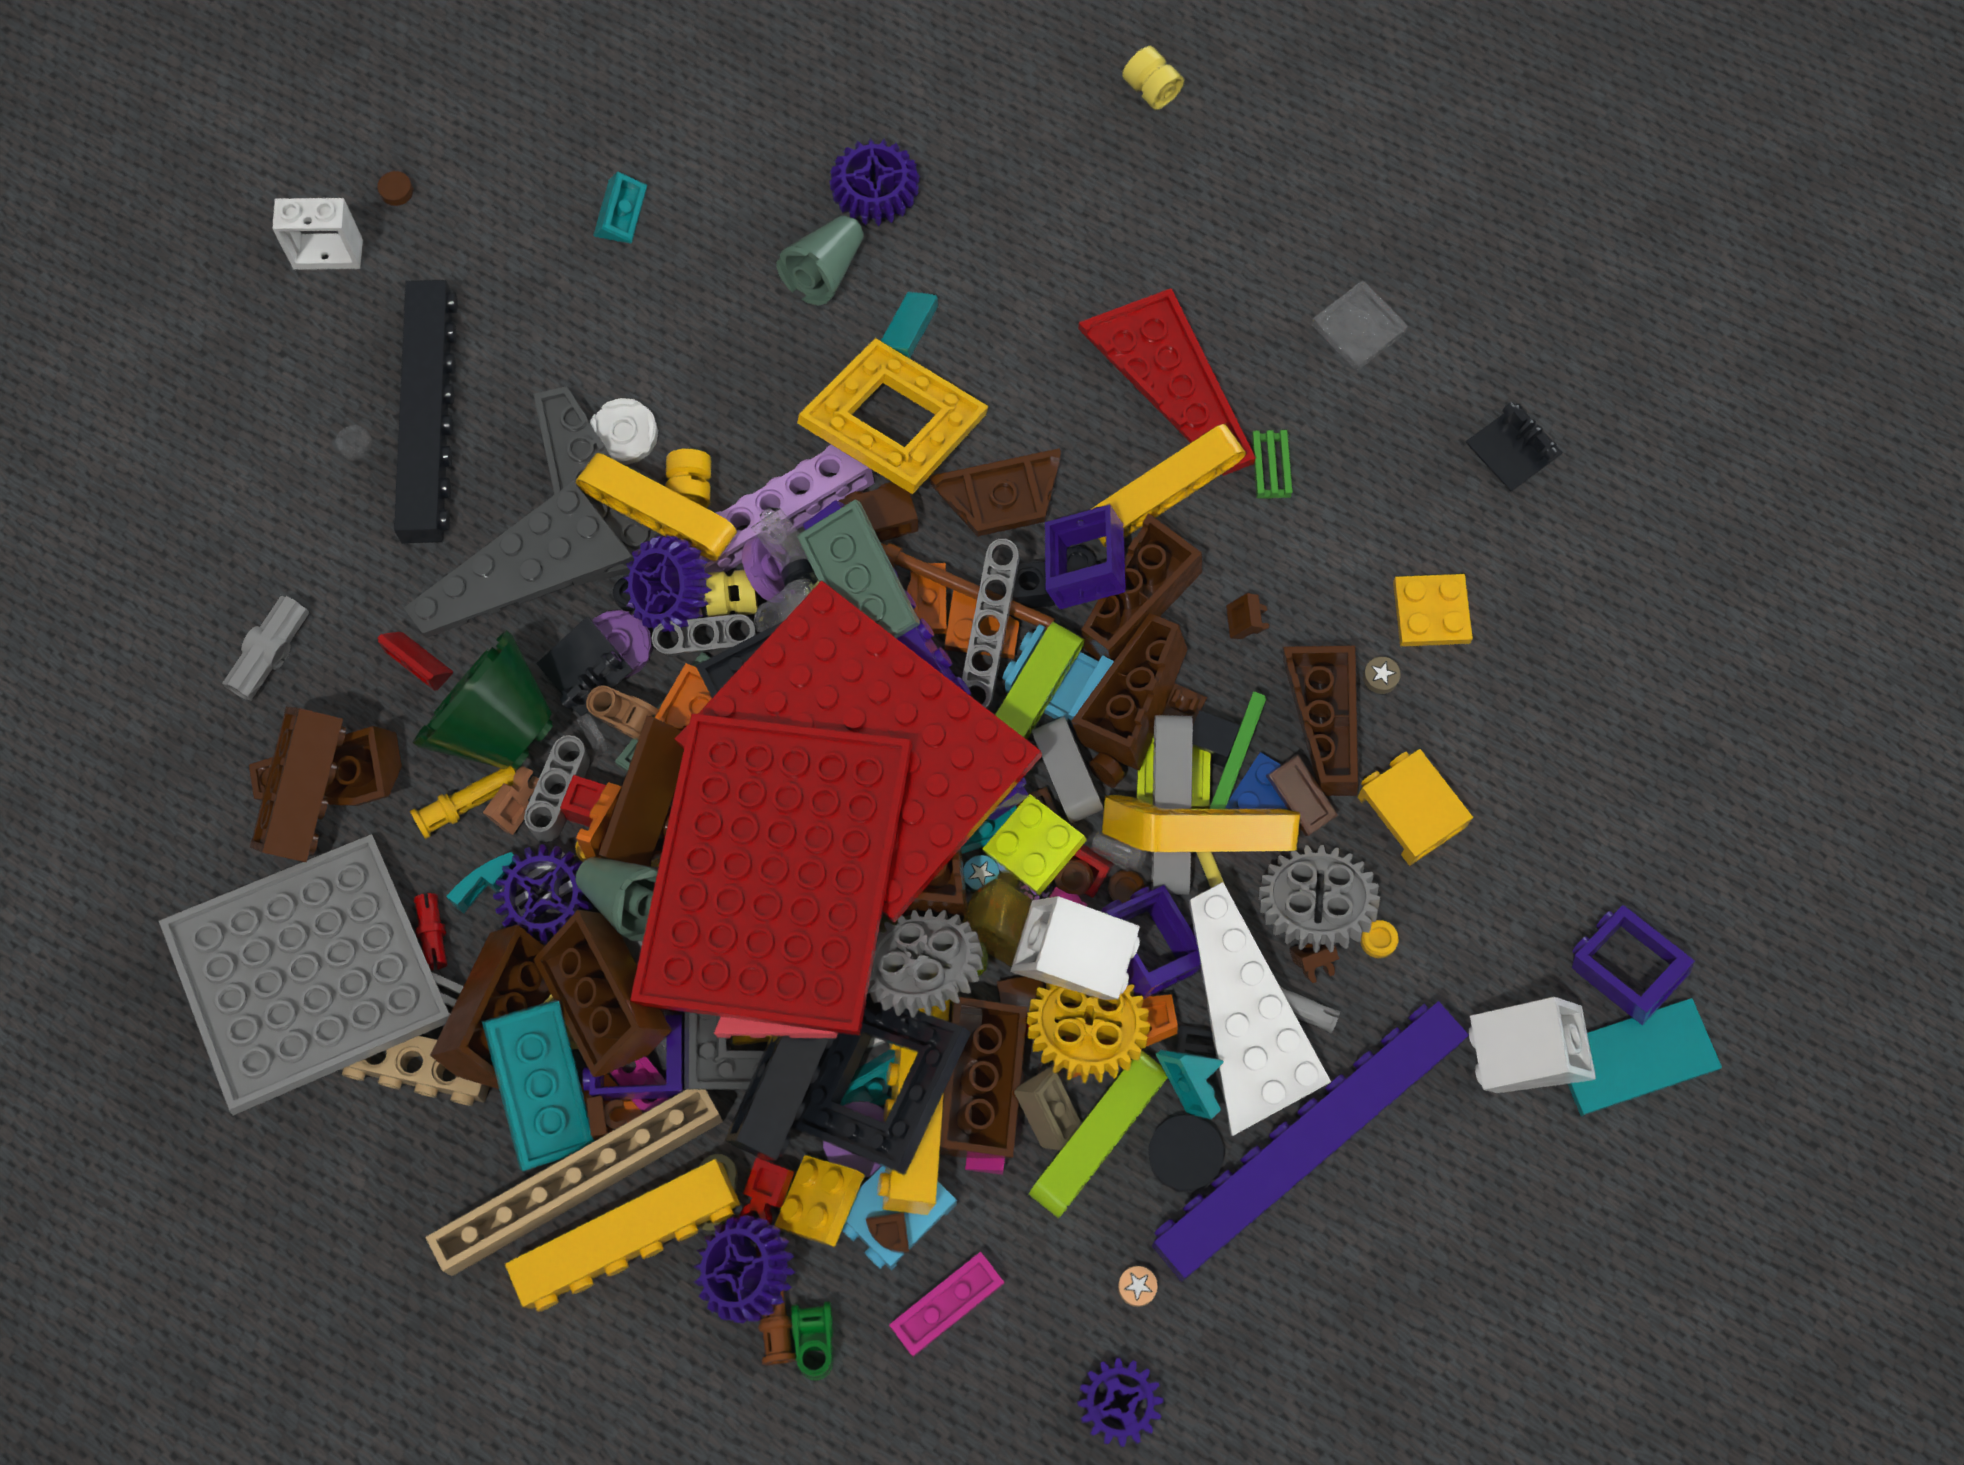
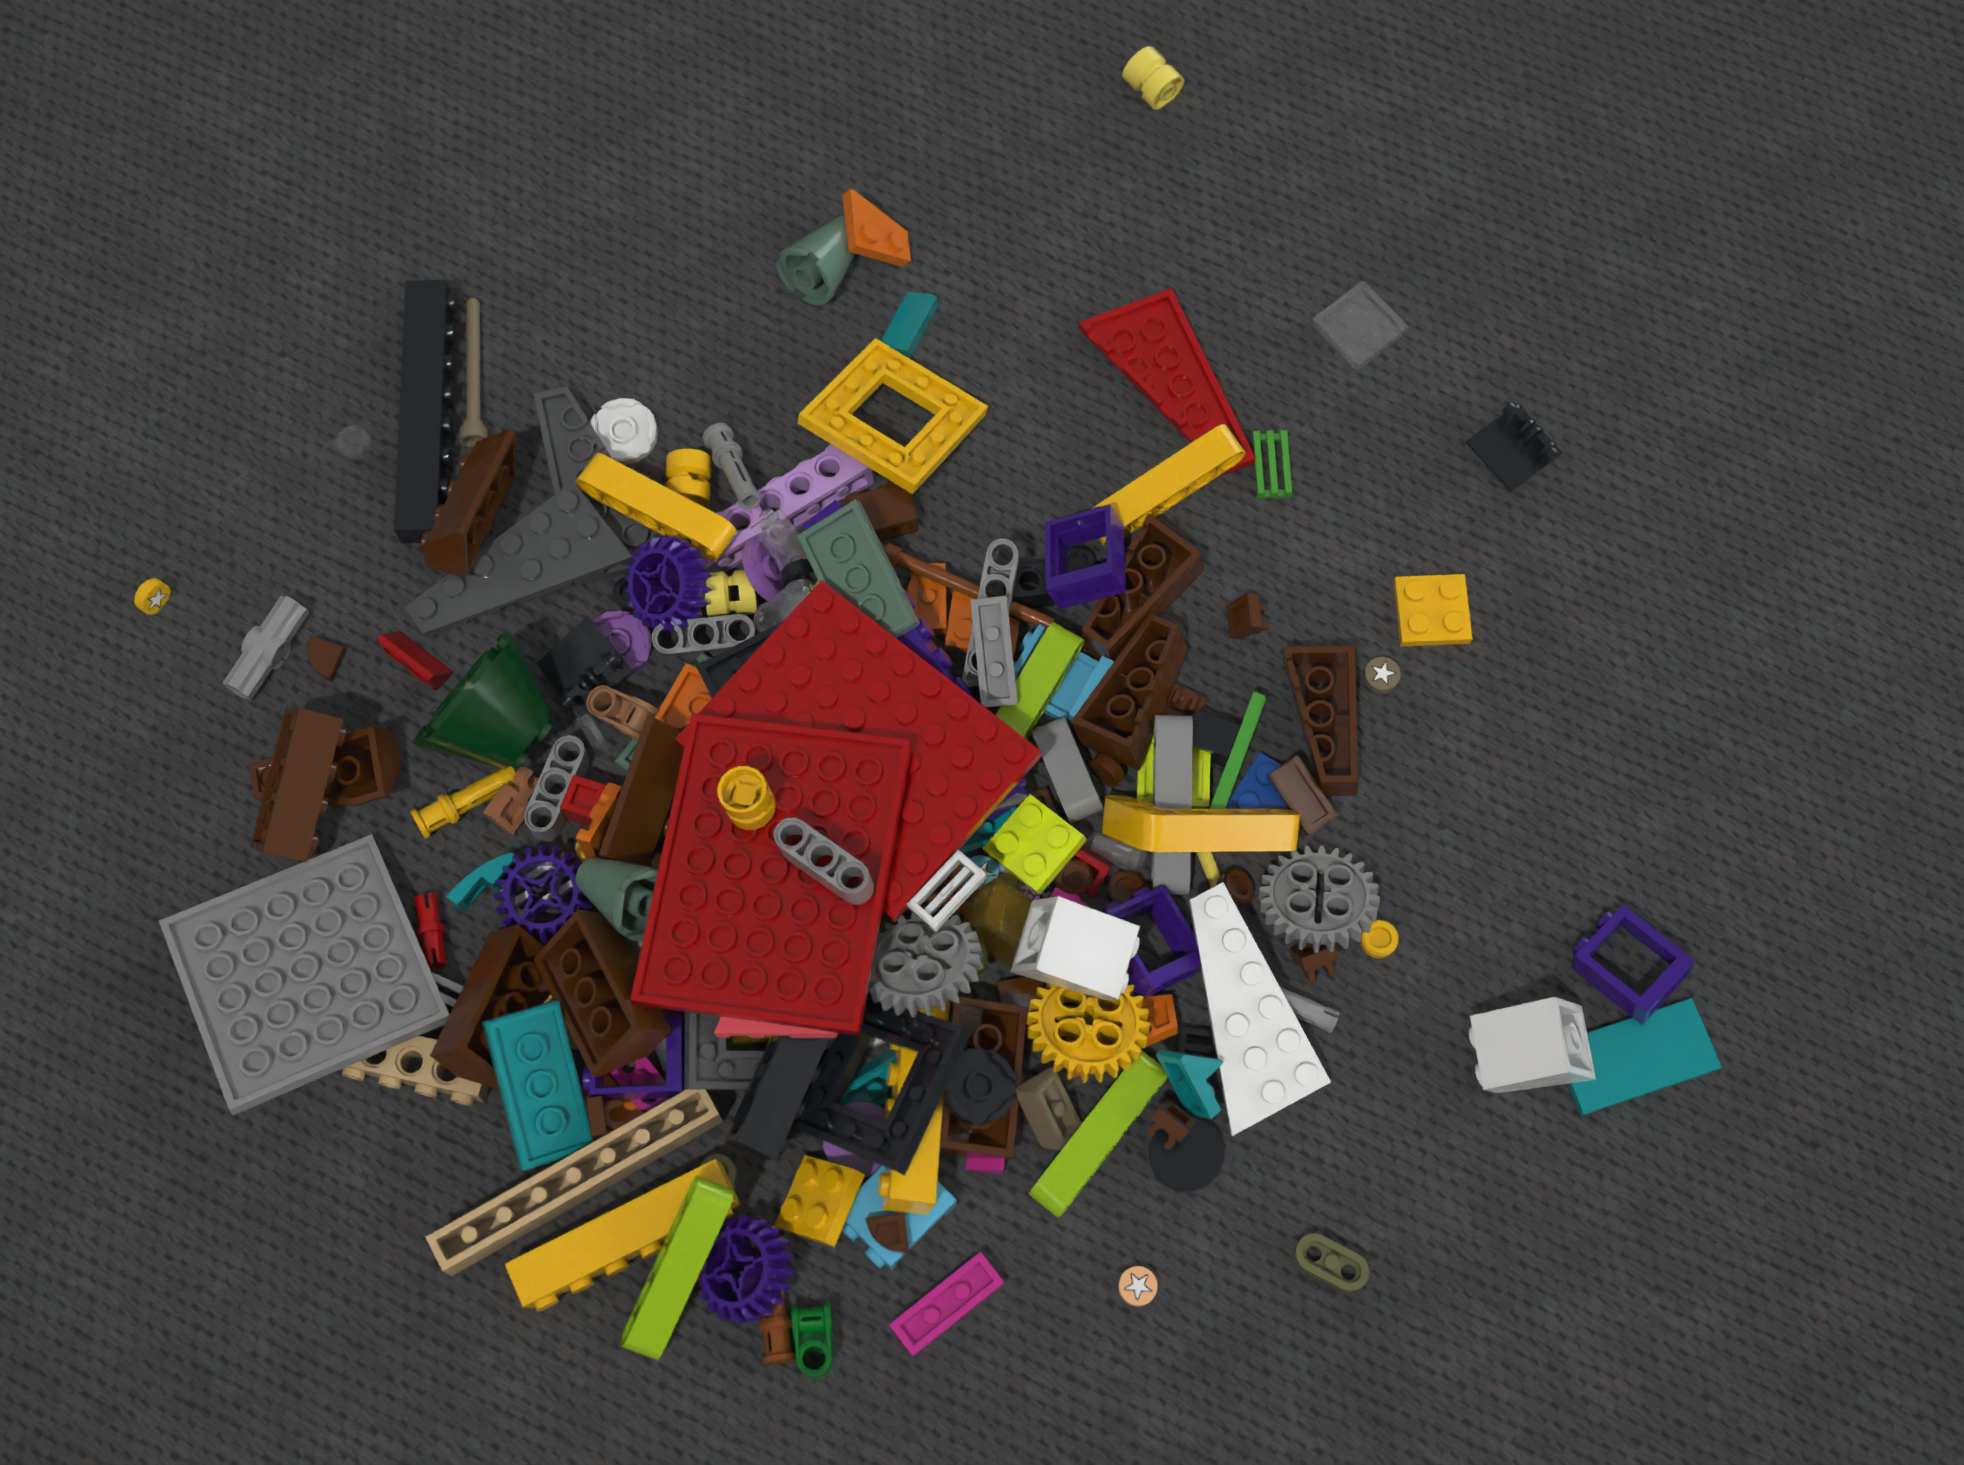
(152, 596): none -> yellow tile
(307, 250): white window -> none
(325, 657): none -> reddish brown tile
(395, 188): reddish brown tile -> none
(471, 505): none -> reddish brown slope
(472, 428): none -> dark tan piece
(620, 208): teal slope -> none
(677, 1268): none -> lime beam
(728, 456): none -> light grey pin
(746, 797): none -> yellow wheel
(767, 1187): red plate -> none
(815, 845): none -> light grey beam
(853, 181): dark purple gear -> none
(873, 232): none -> orange wing
(959, 898): none -> white tile
(980, 1087): none -> black tile
(994, 651): none -> light grey plate
(1002, 492): reddish brown wing -> none
(1112, 1384): dark purple gear -> none
(1173, 1121): none -> reddish brown tile
(1238, 885): none -> reddish brown tile
(1309, 1141): dark purple brick -> none
(1331, 1260): none -> olive plate
(1415, 804): yellow panel -> none

